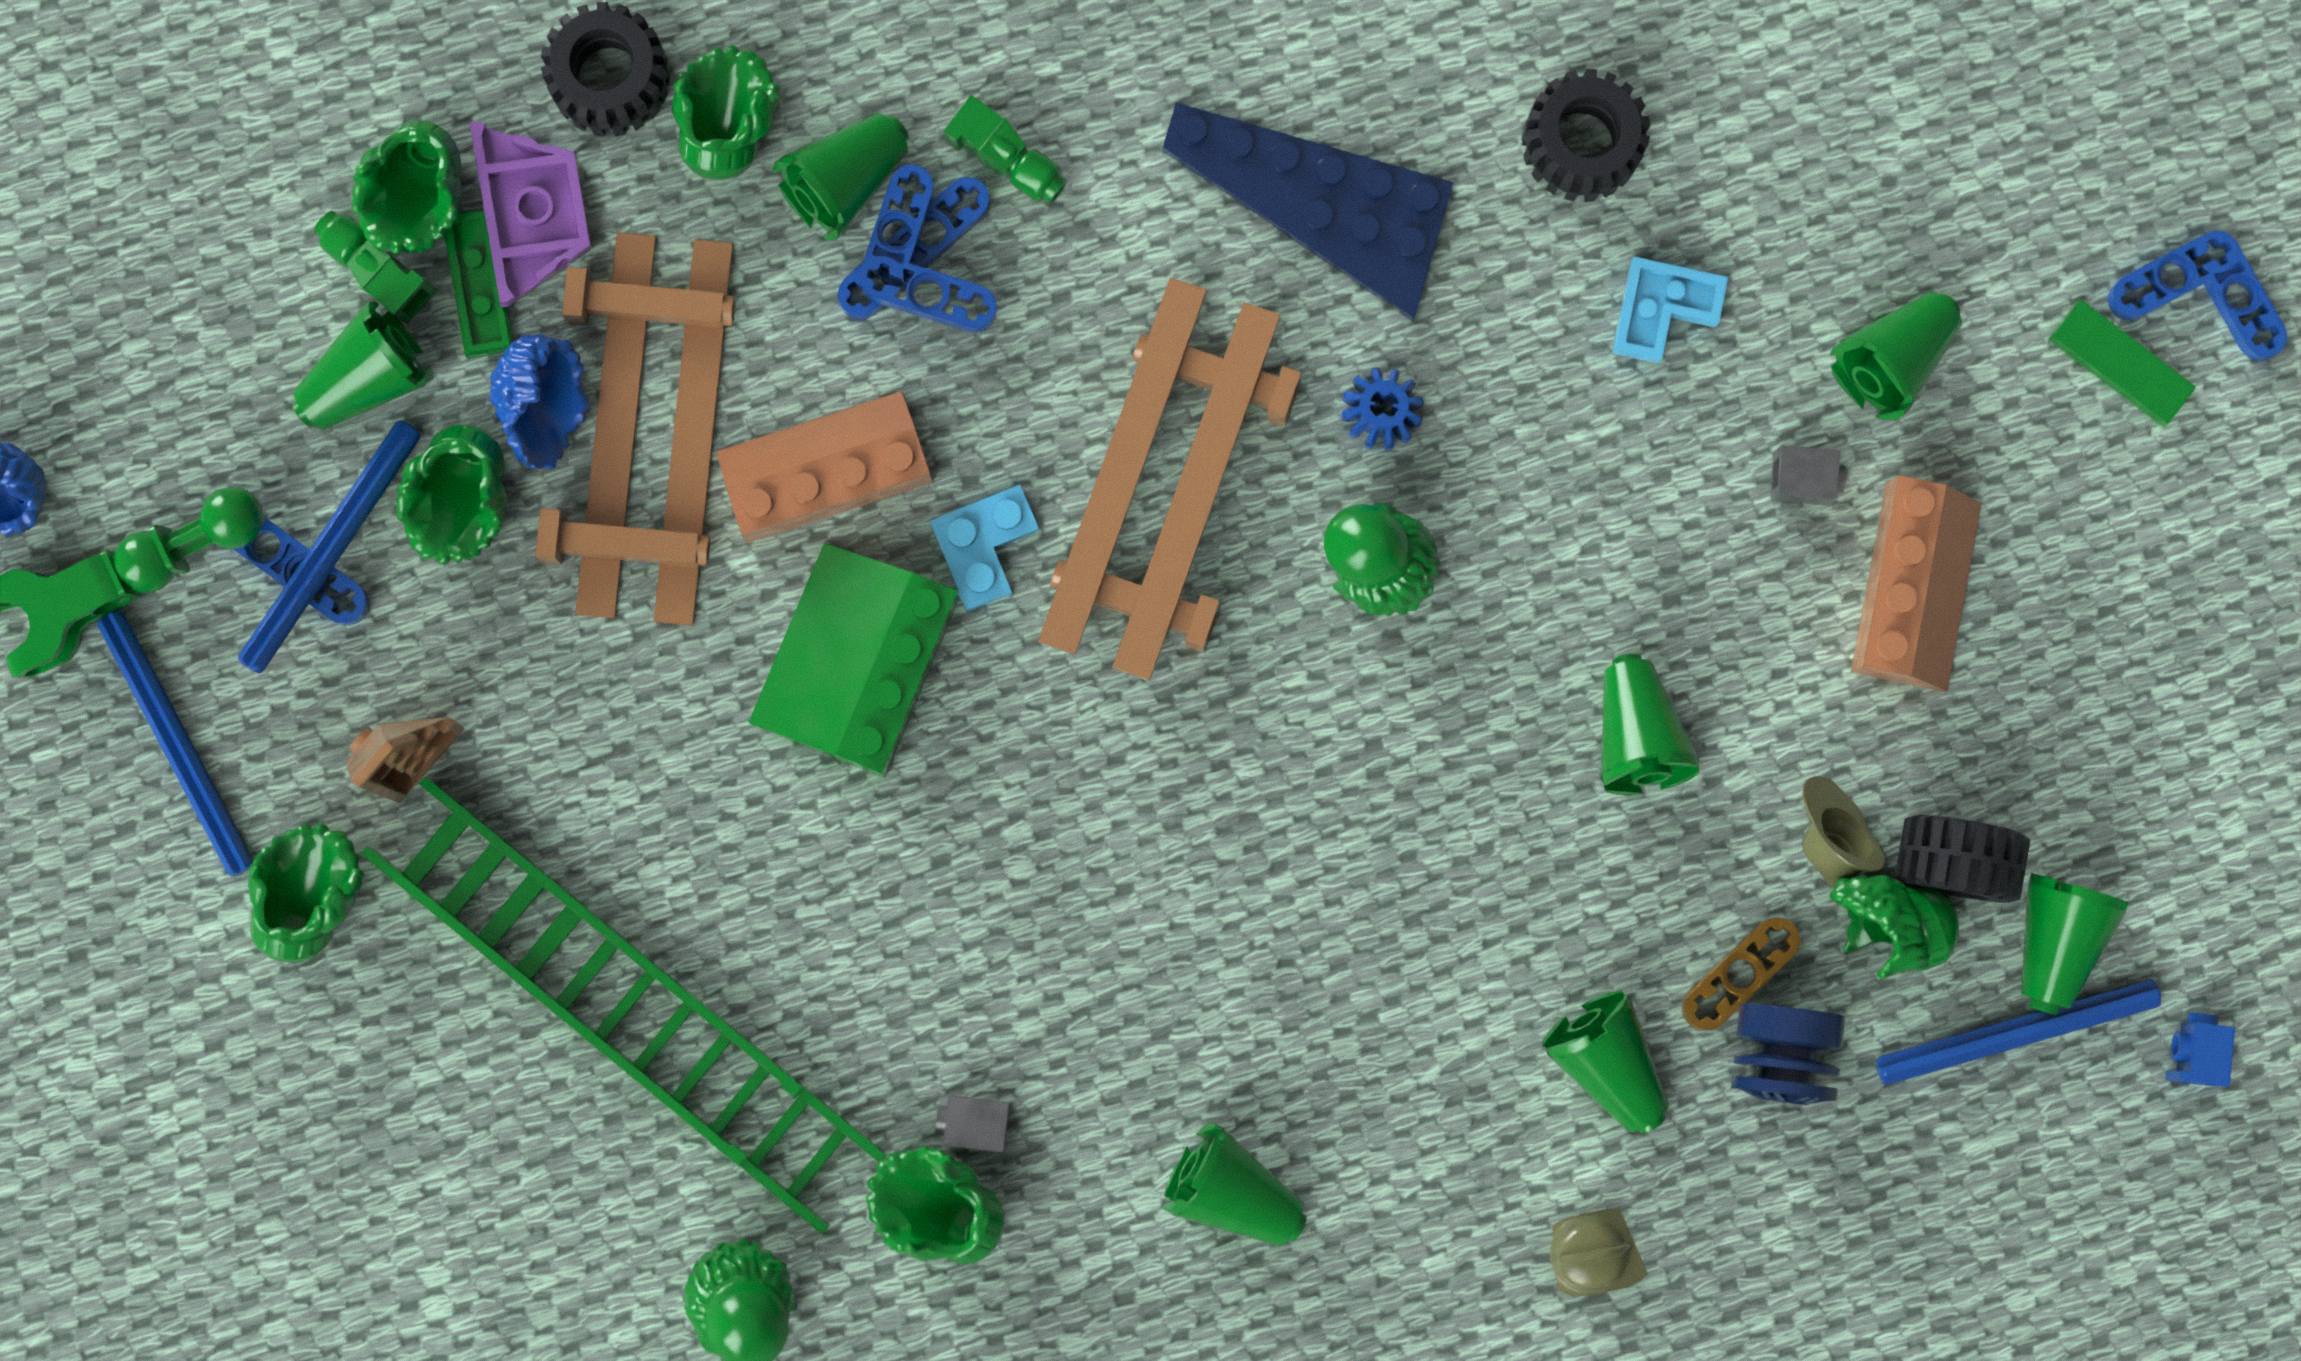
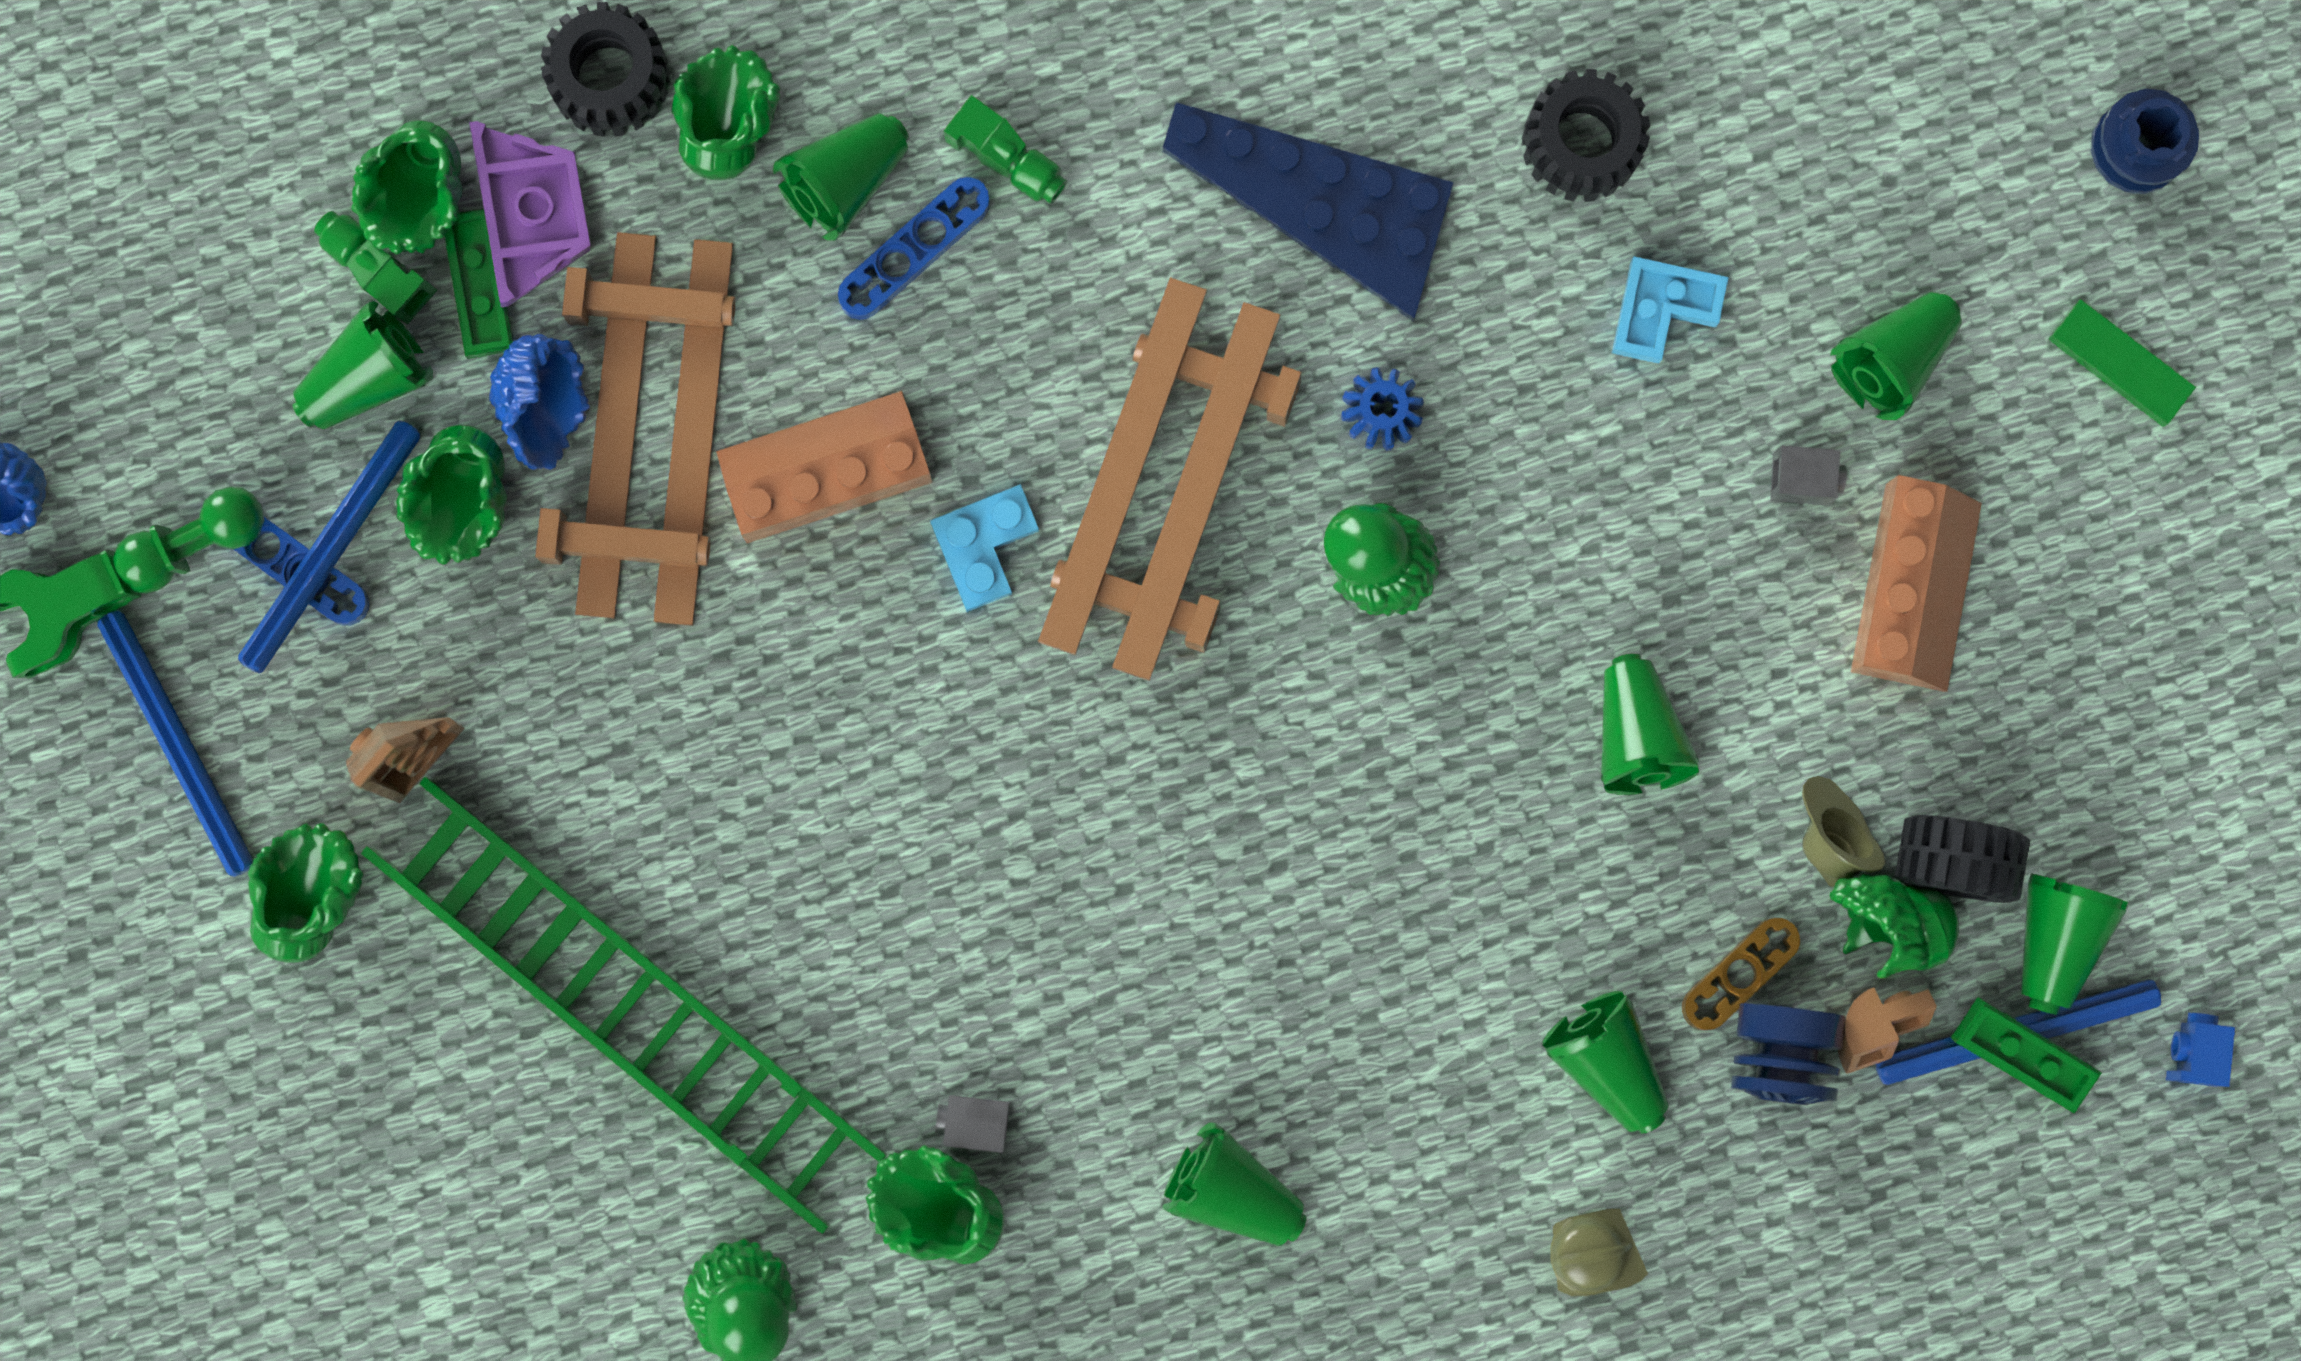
(855, 658): green slope -> none
(900, 259): blue beam -> none
(1874, 1027): none -> medium nougat brick
(2026, 1055): none -> green tile
(2122, 156): none -> dark blue piece
(2216, 279): blue beam -> none

